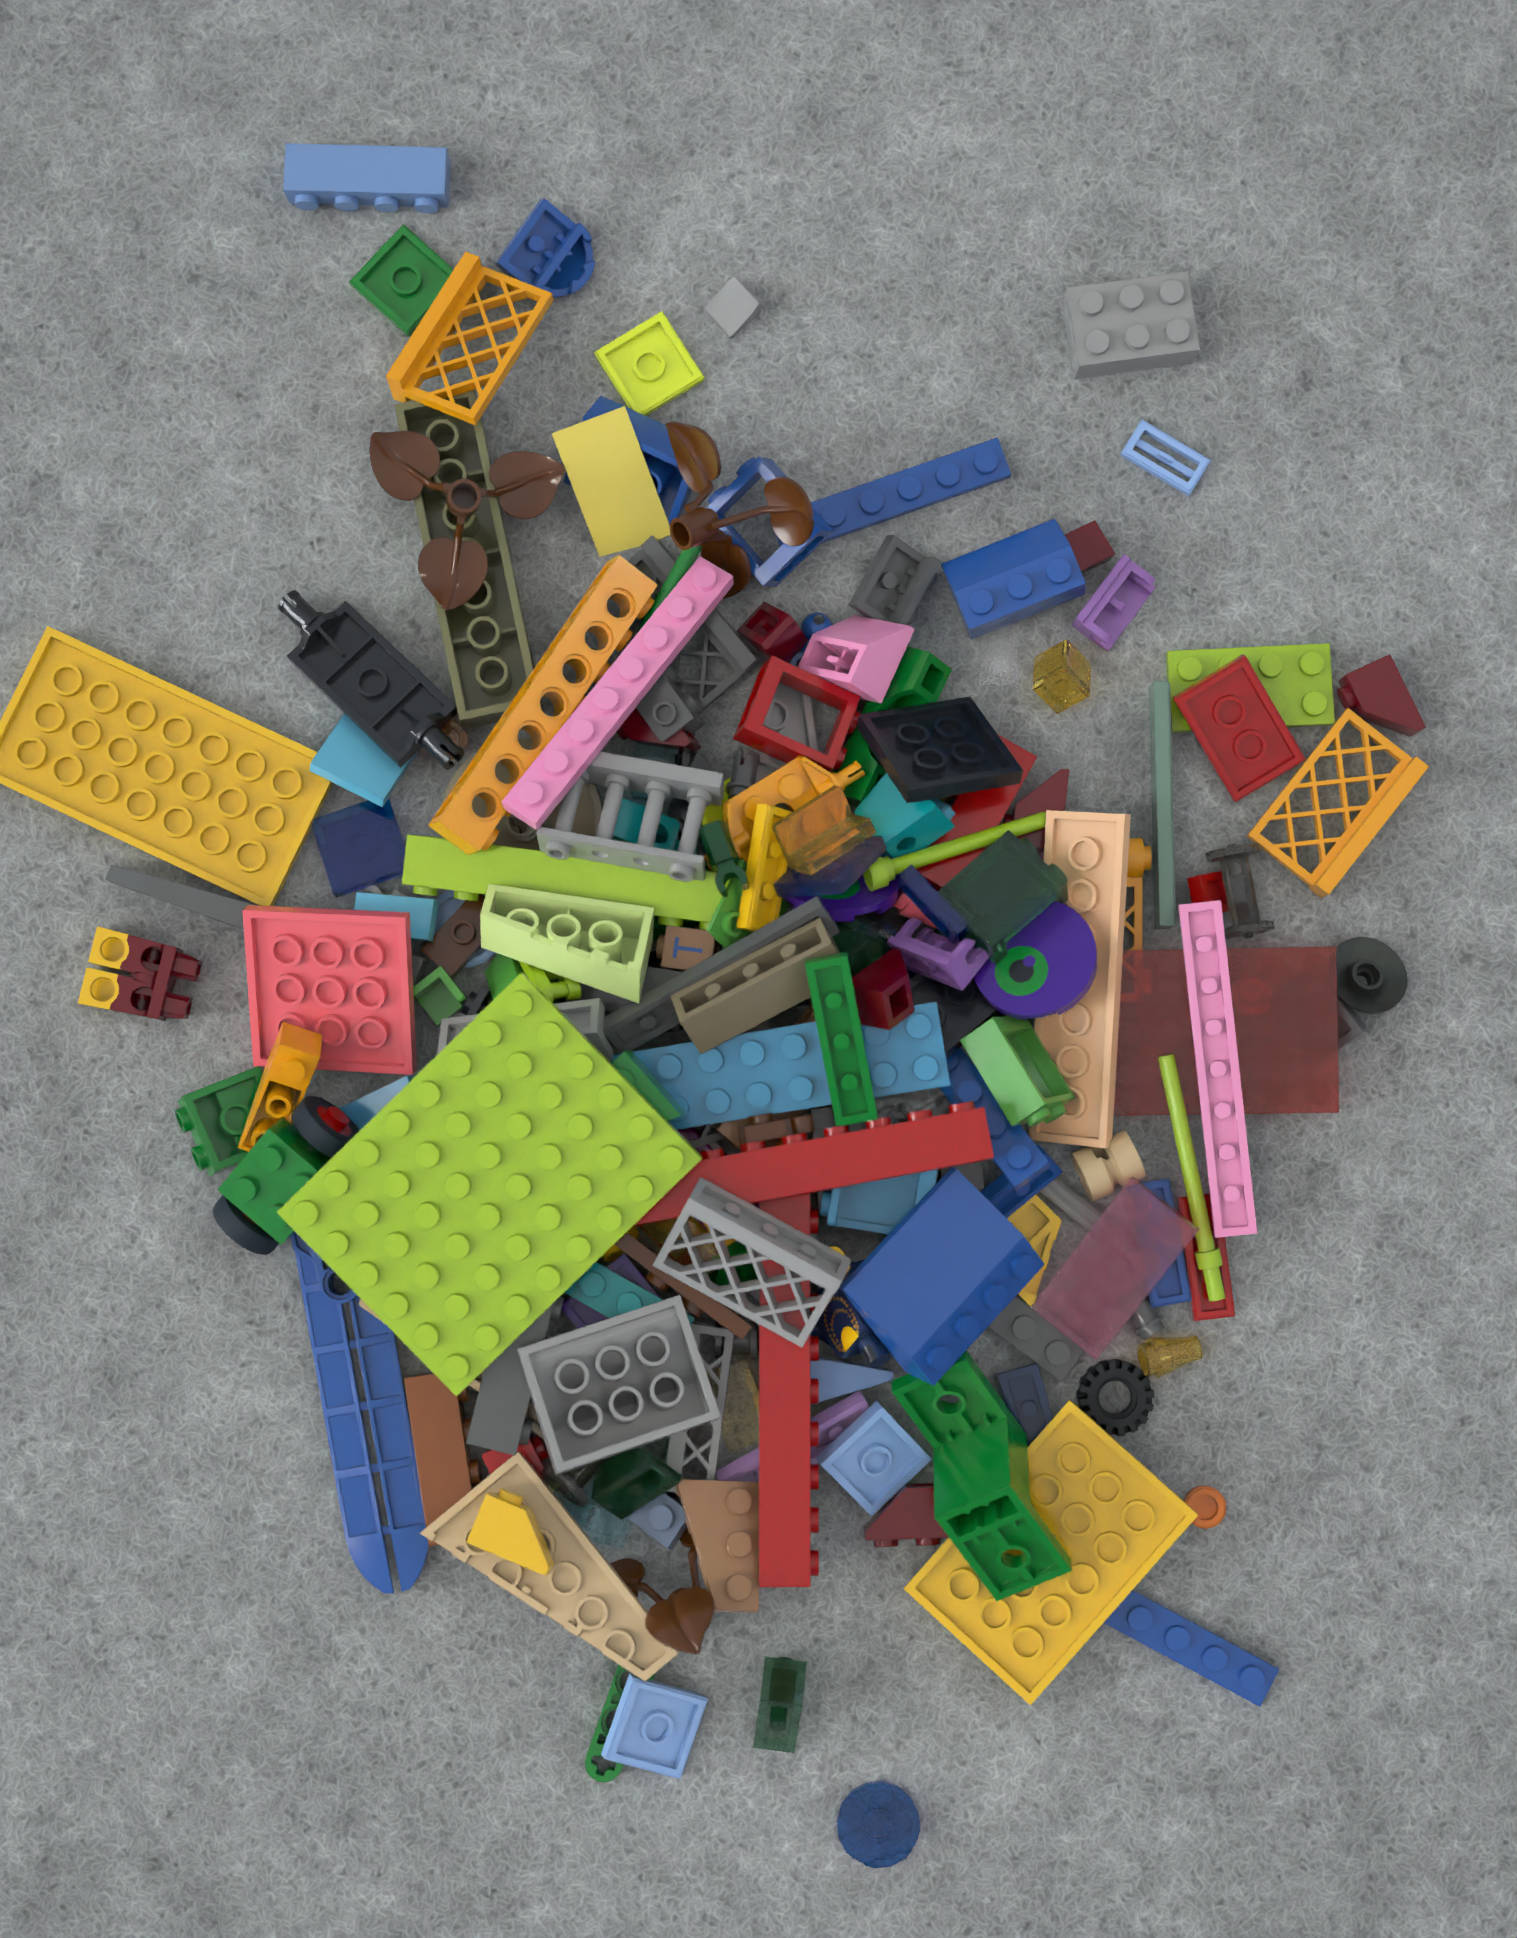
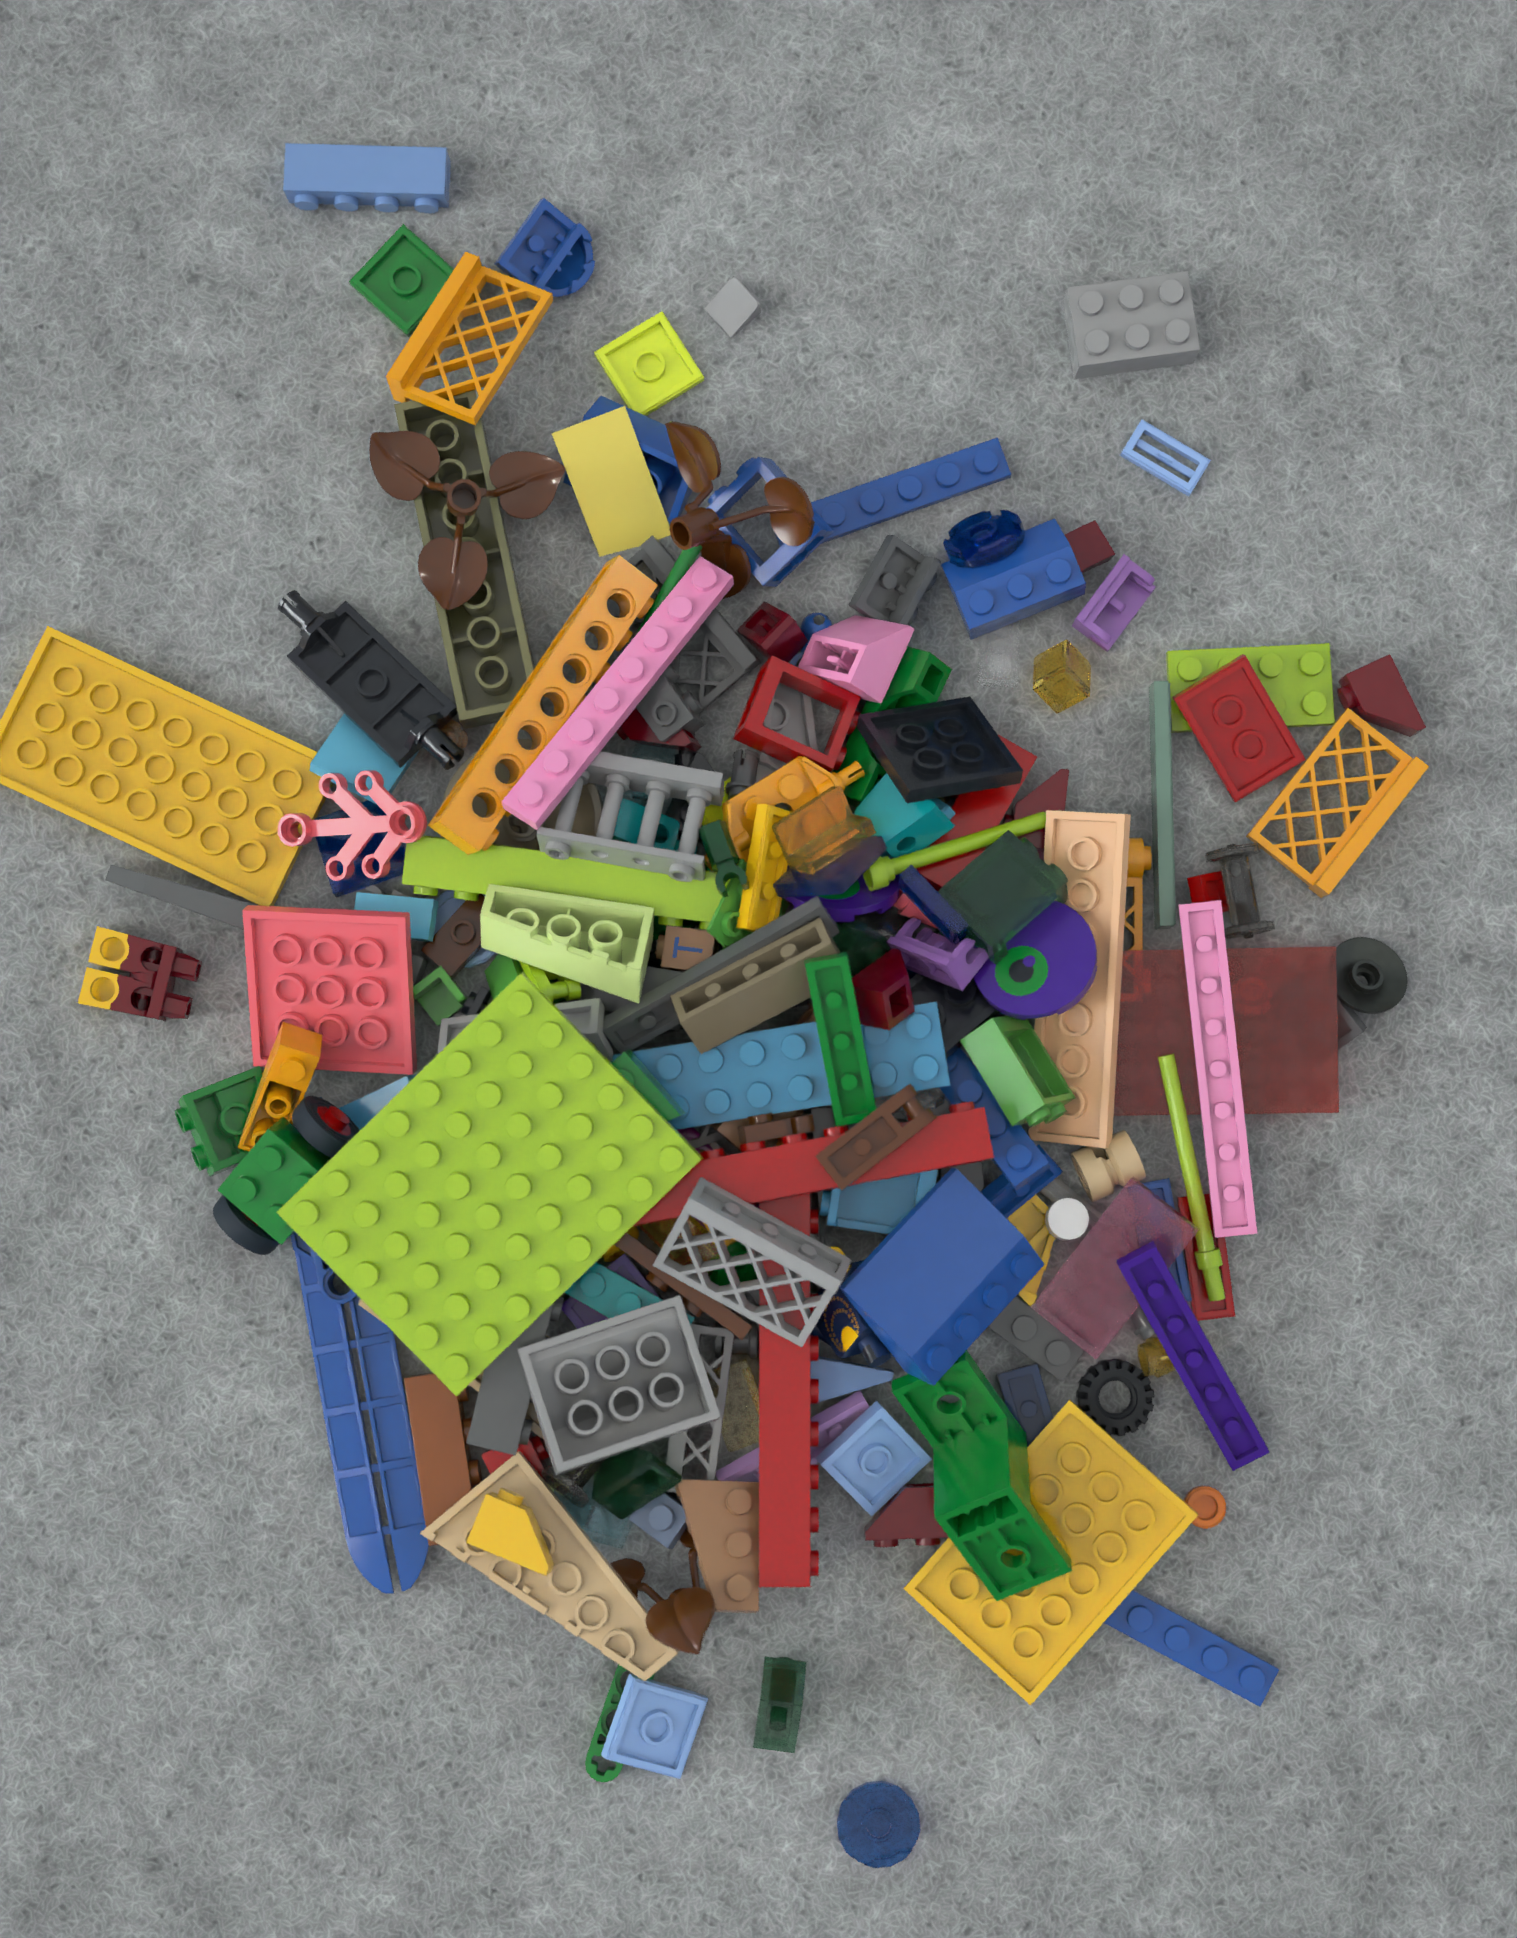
(361, 825): none -> coral plant
(874, 1138): none -> reddish brown plate
(984, 539): none -> clear blue tile
(1066, 1219): none -> white tile
(1192, 1355): none -> dark purple plate

